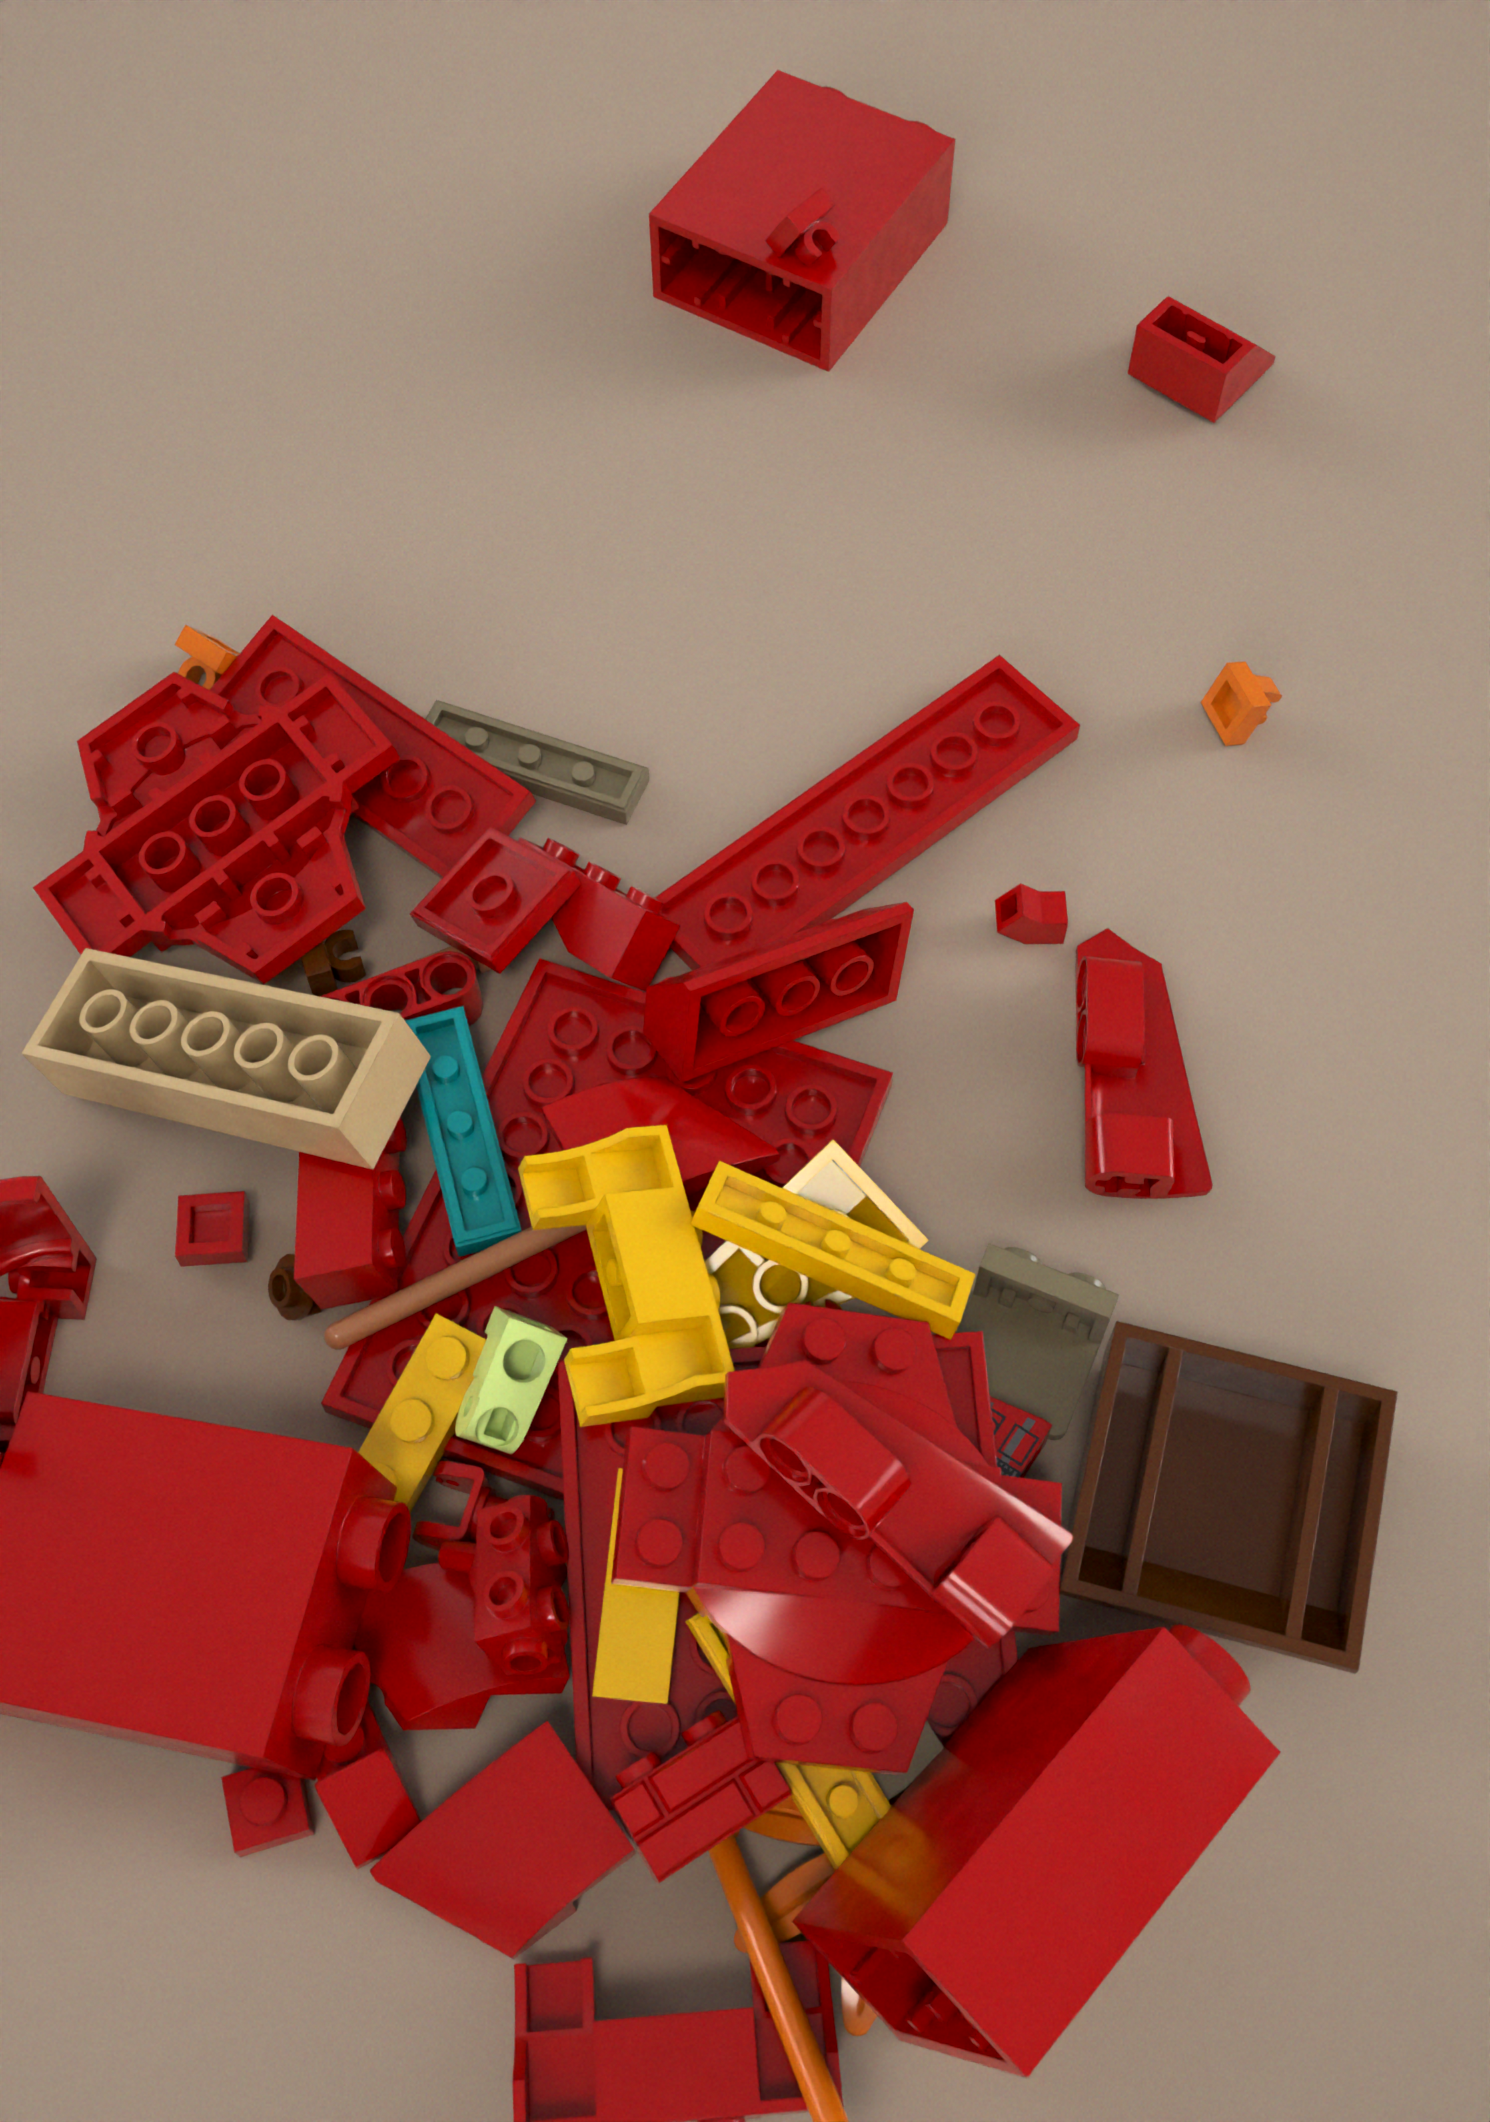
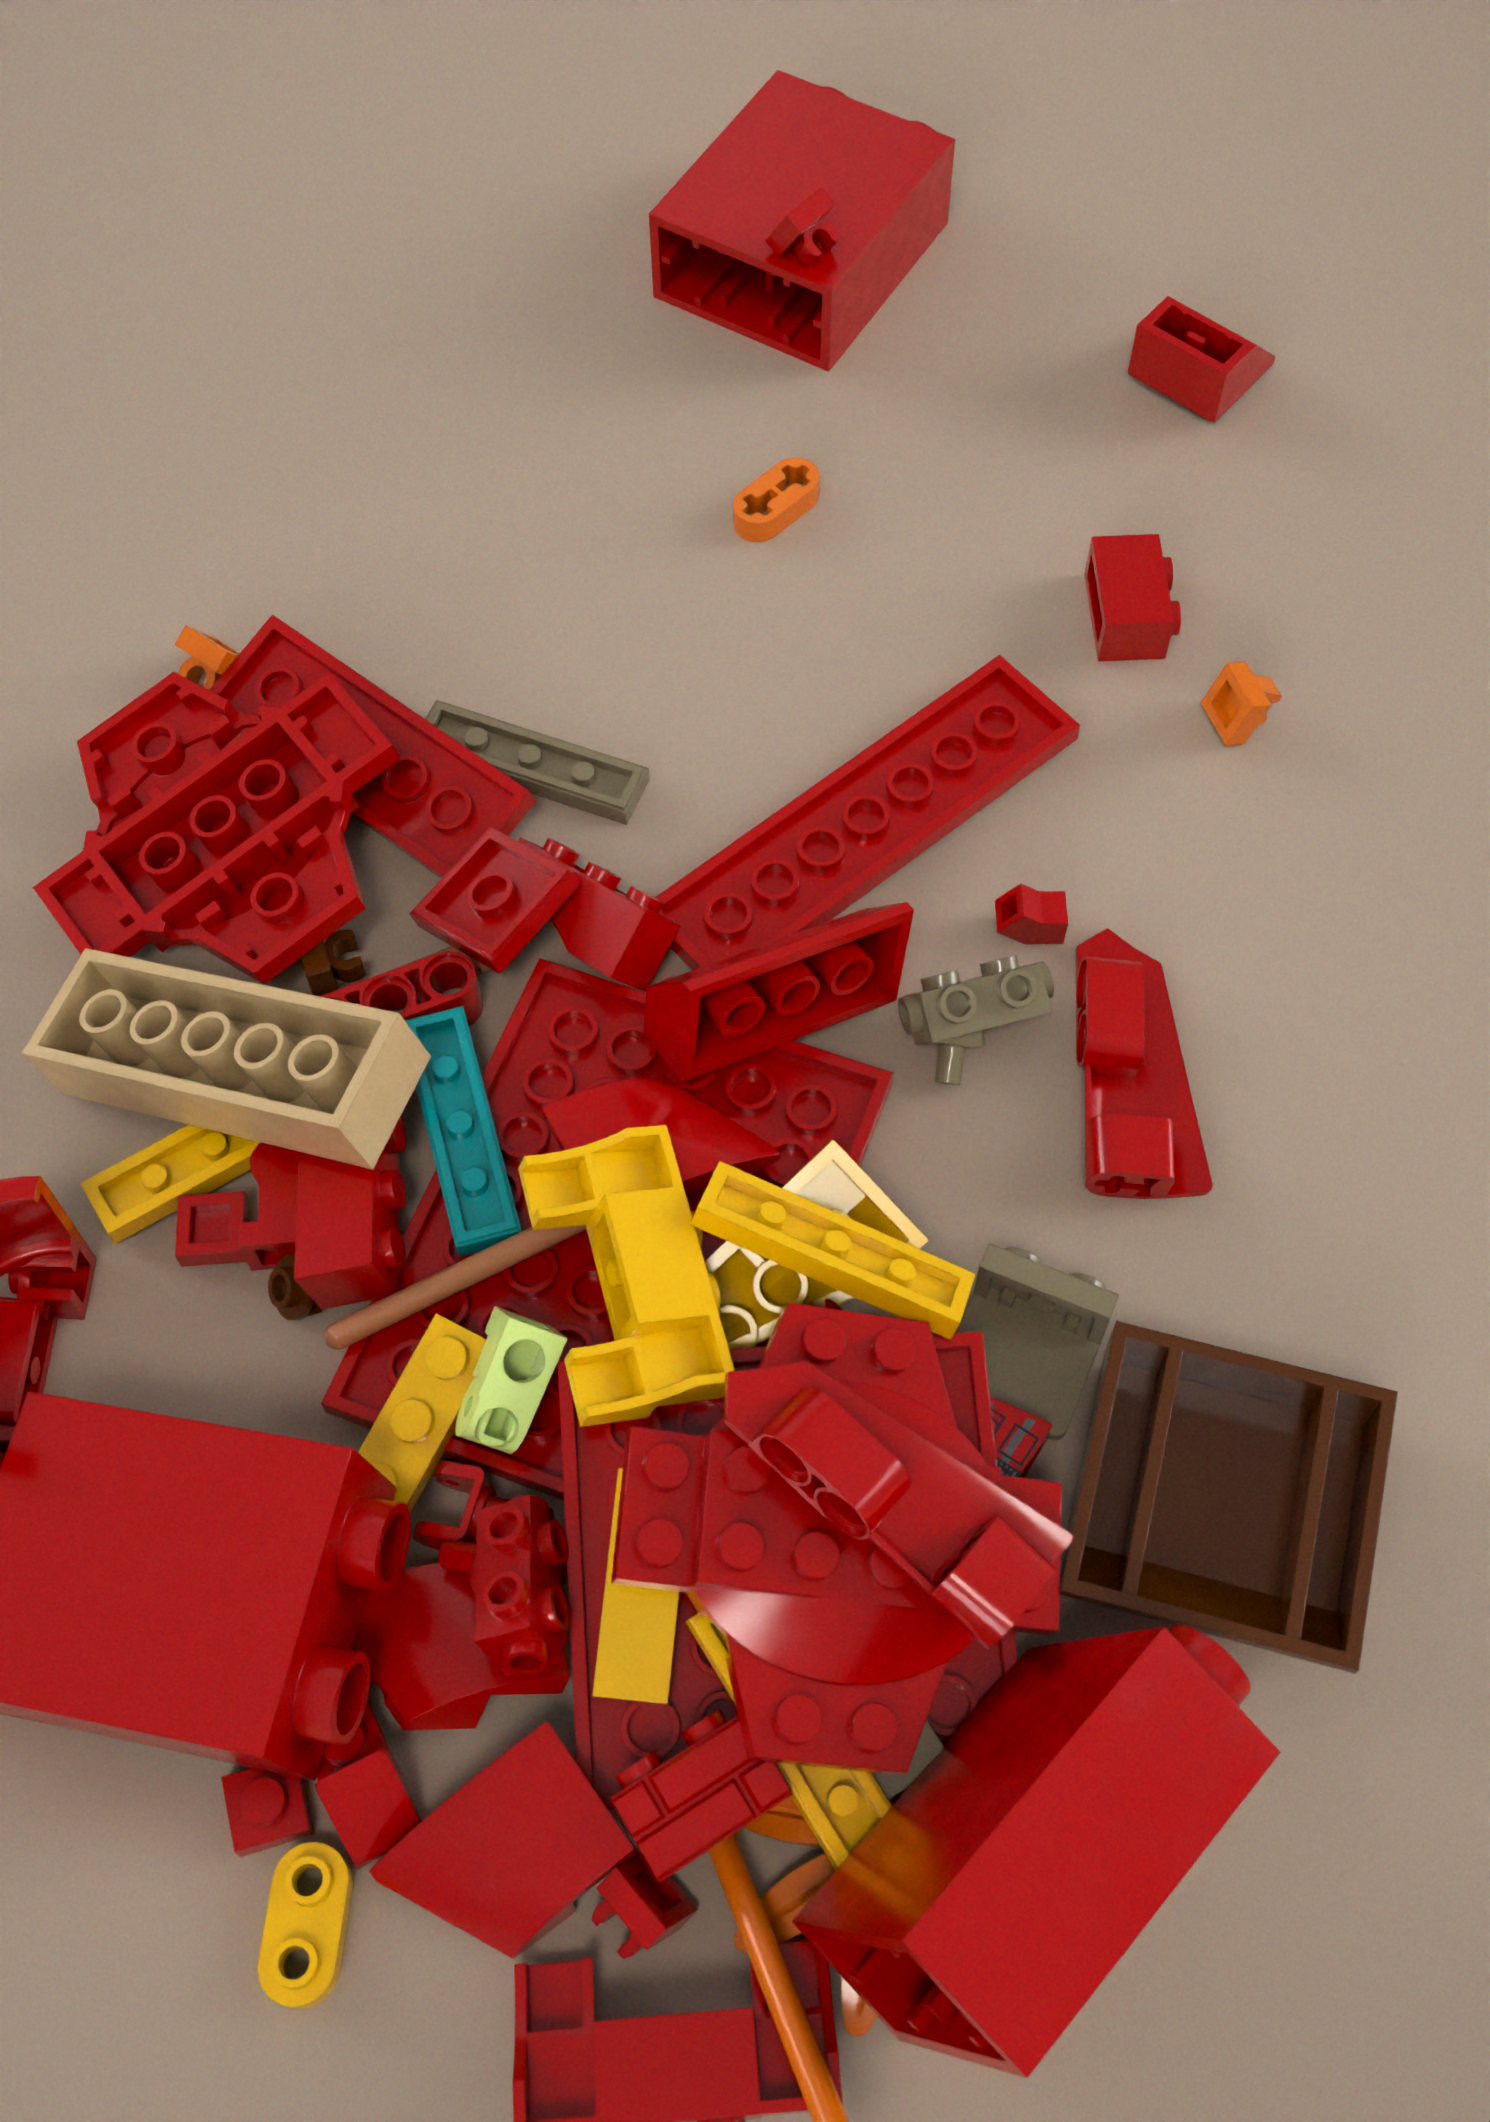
(149, 1182): none -> yellow plate
(275, 1231): none -> red leg
(305, 1923): none -> yellow plate
(646, 1907): none -> red tile
(771, 495): none -> orange beam
(960, 1011): none -> dark tan brick
(1130, 597): none -> red piece

